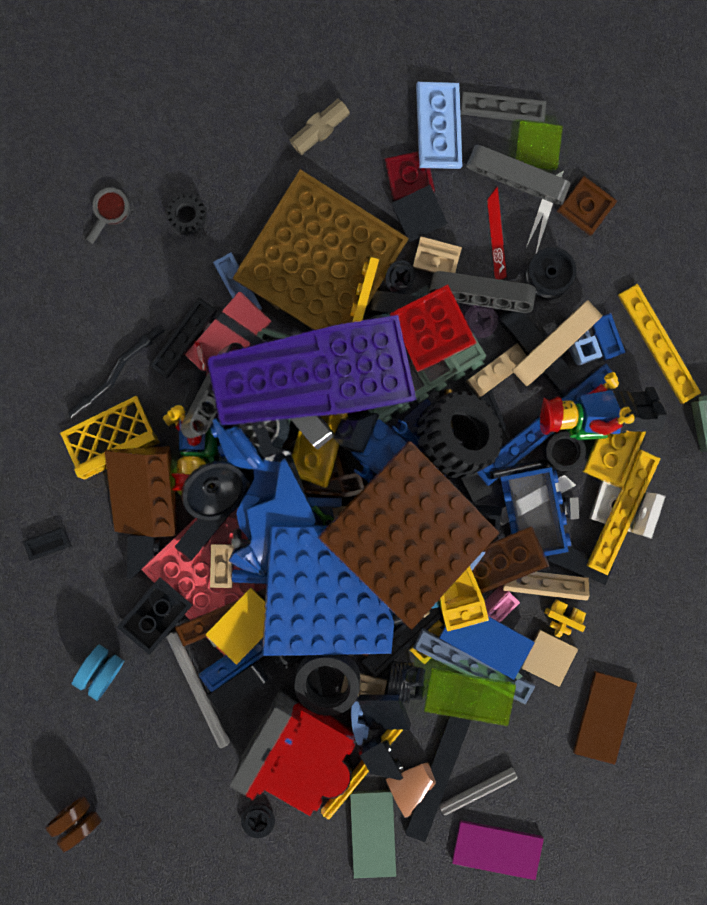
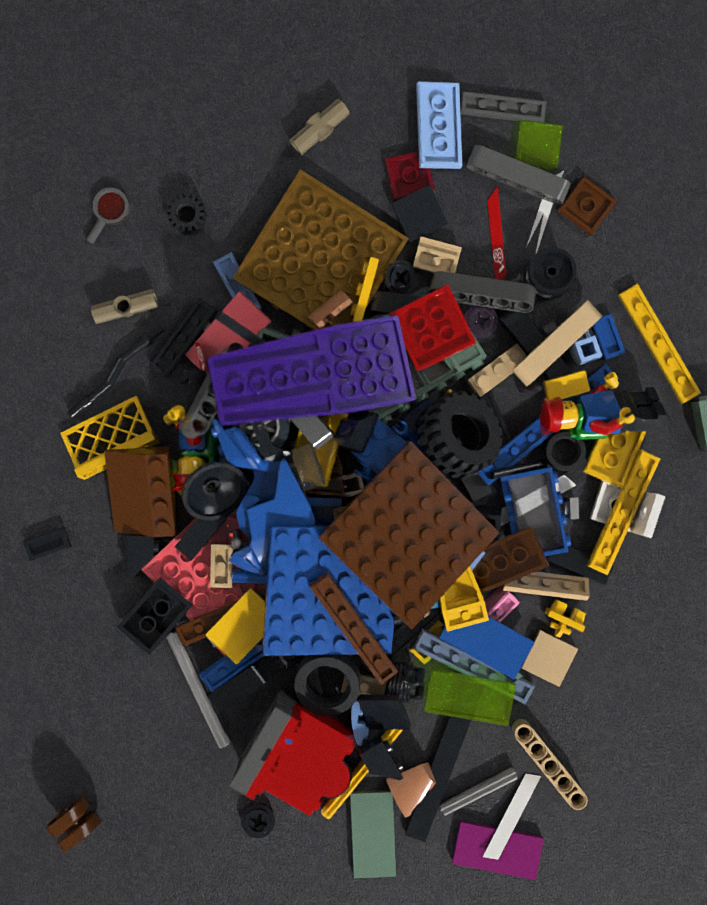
(95, 670): dark azure wheel -> none
(111, 309): none -> dark tan piece
(308, 466): none -> clear tile
(323, 517): hand -> none
(329, 309): none -> nougat slope
(353, 627): none -> reddish brown tile
(511, 816): none -> white sticker
(553, 773): none -> tan beam
(567, 385): none -> yellow tile
(604, 717): reddish brown tile -> none

